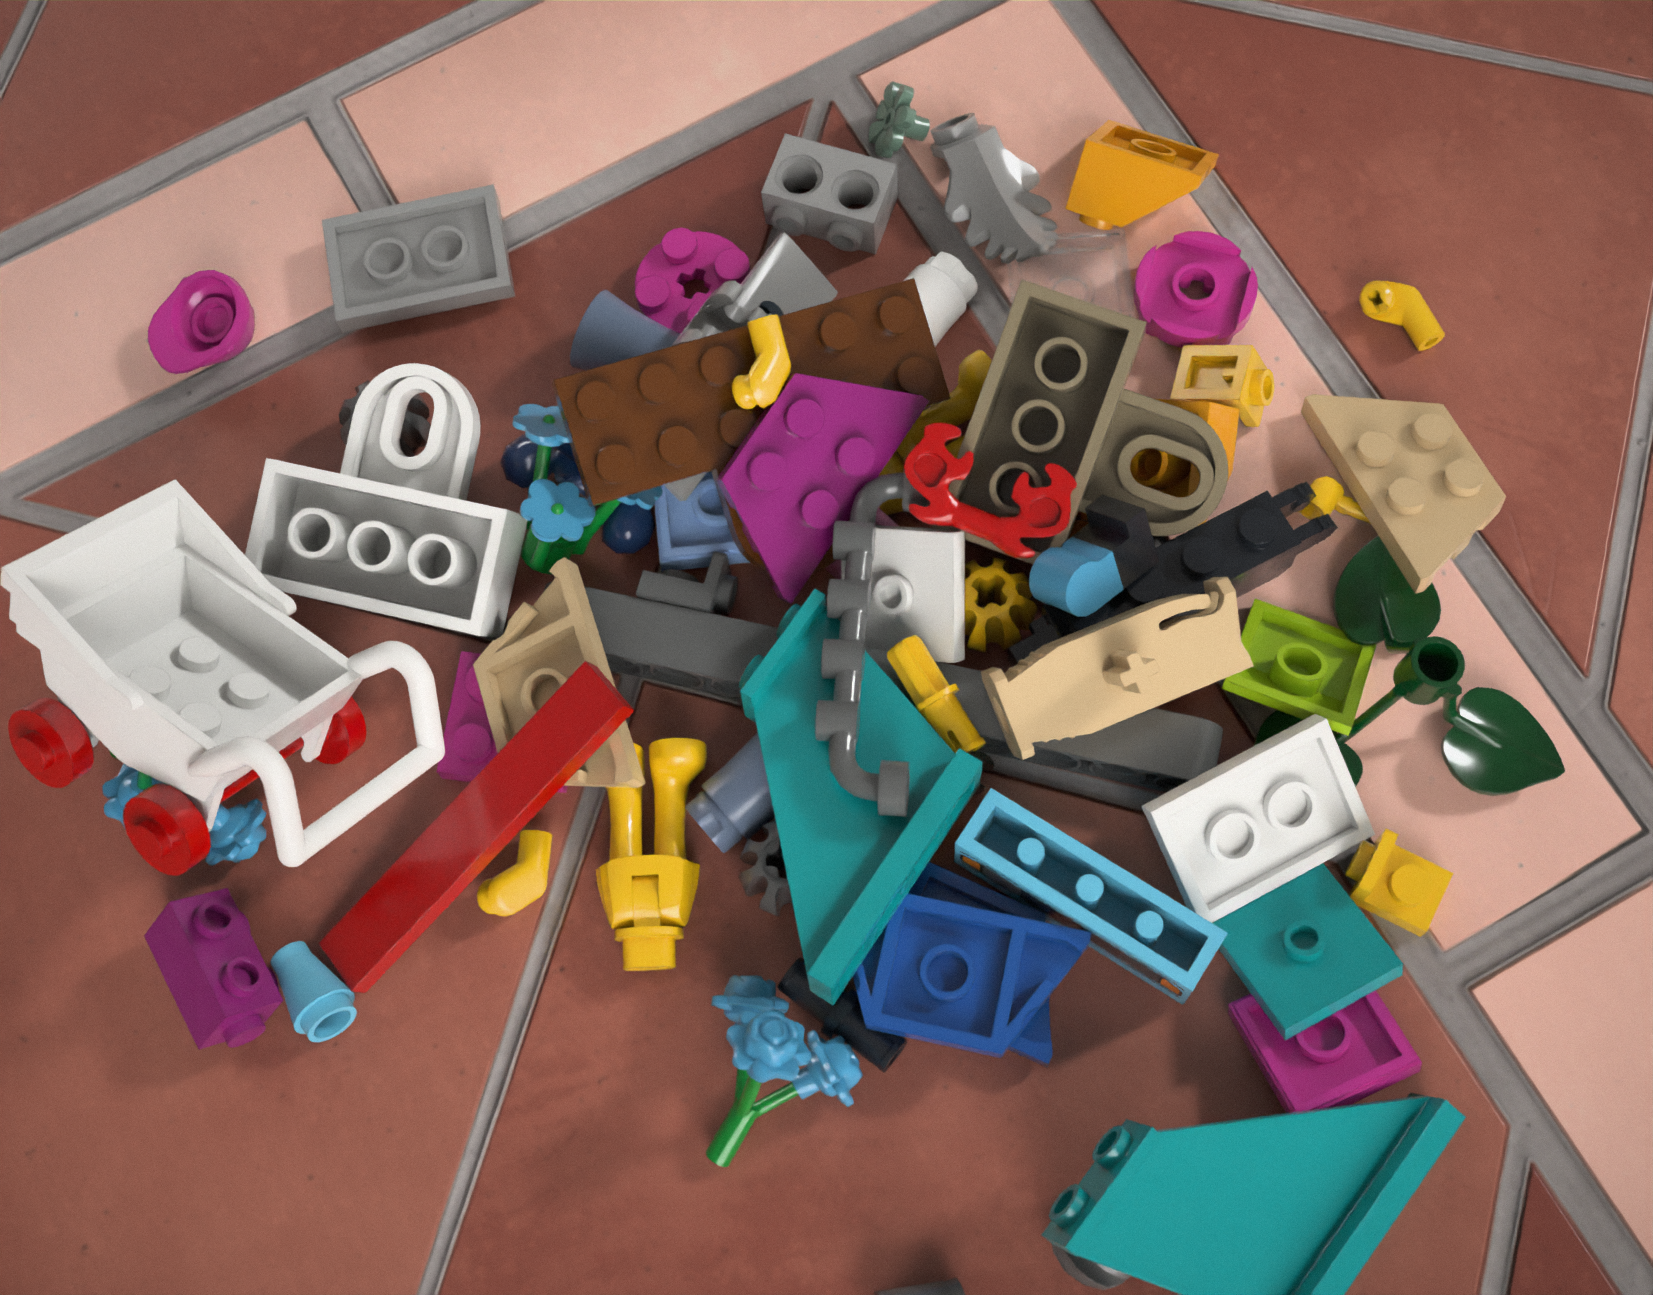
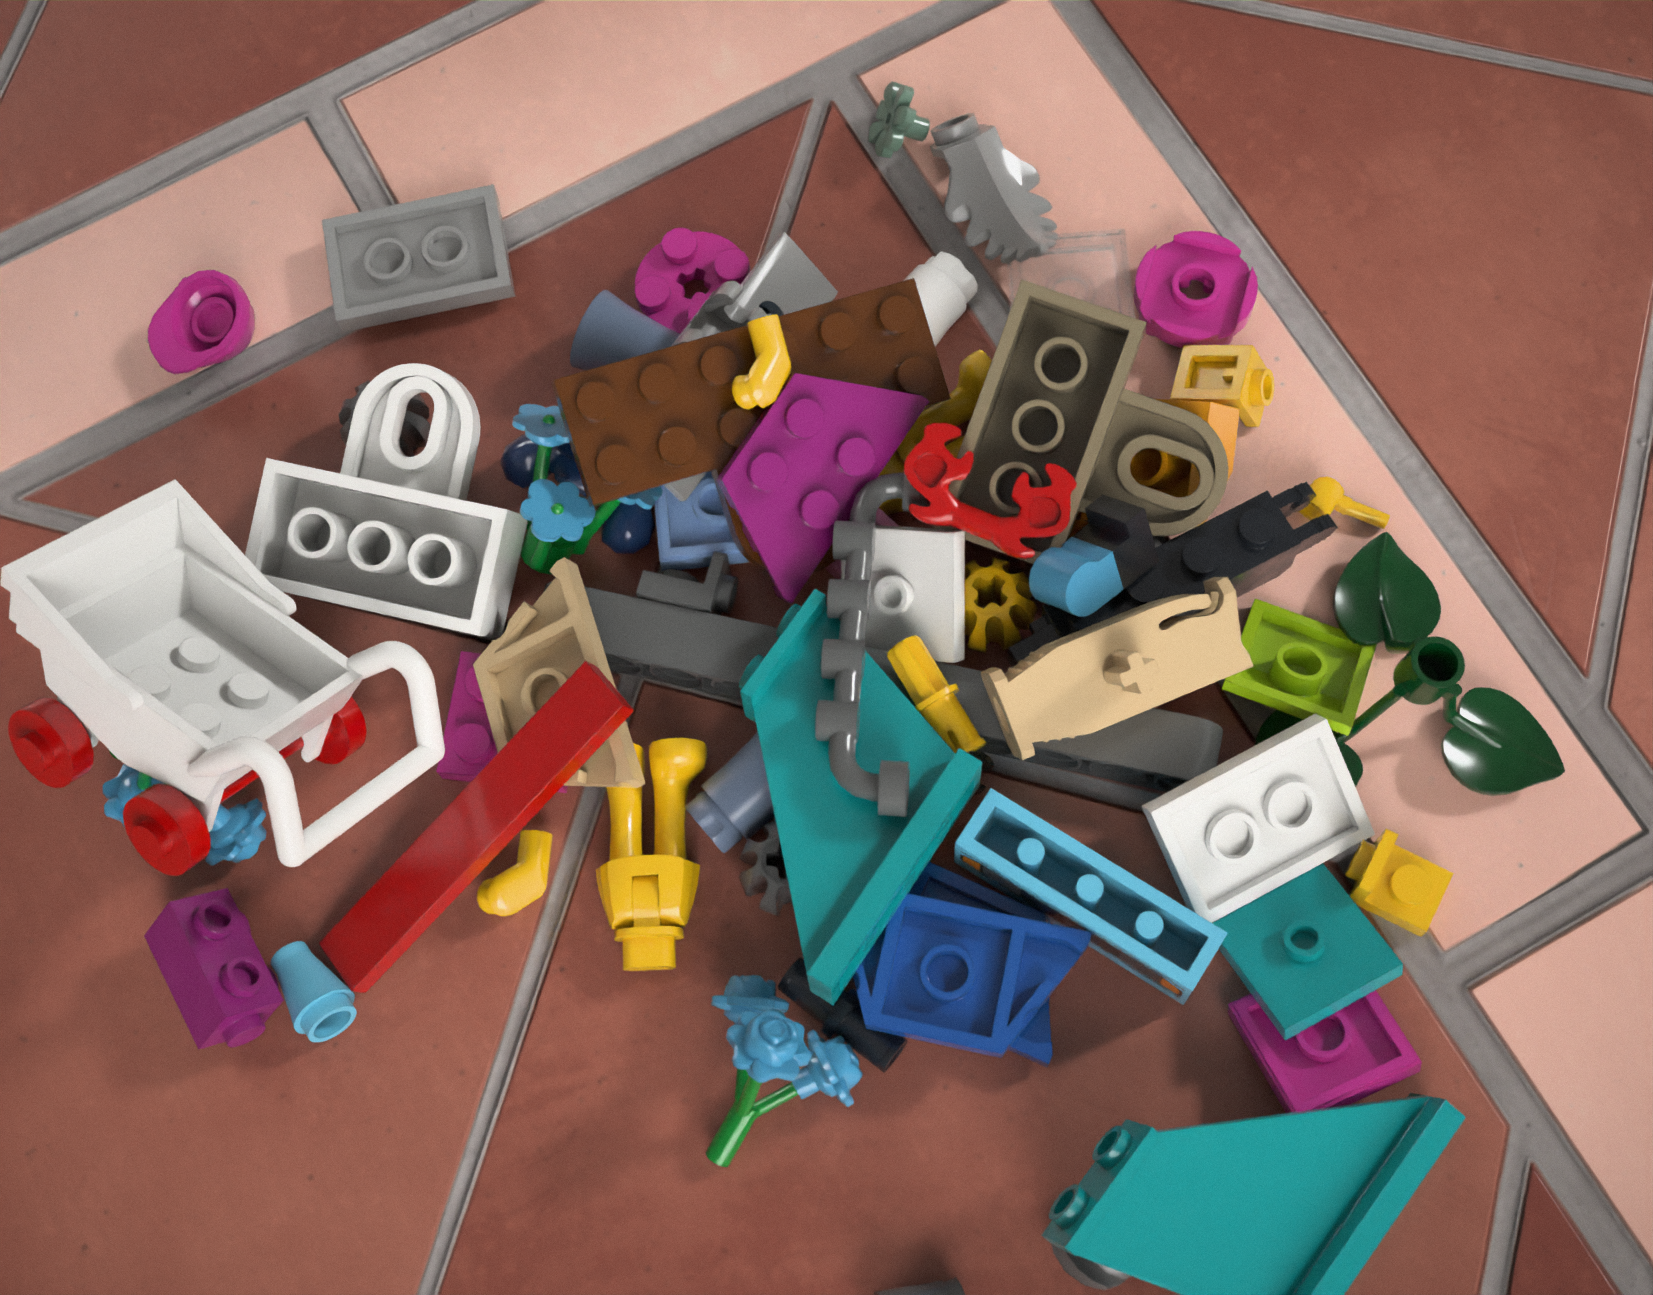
(835, 182): light grey brick -> none
(1133, 174): light orange slope -> none
(1404, 307): yellow arm -> none
(1408, 475): tan wing -> none

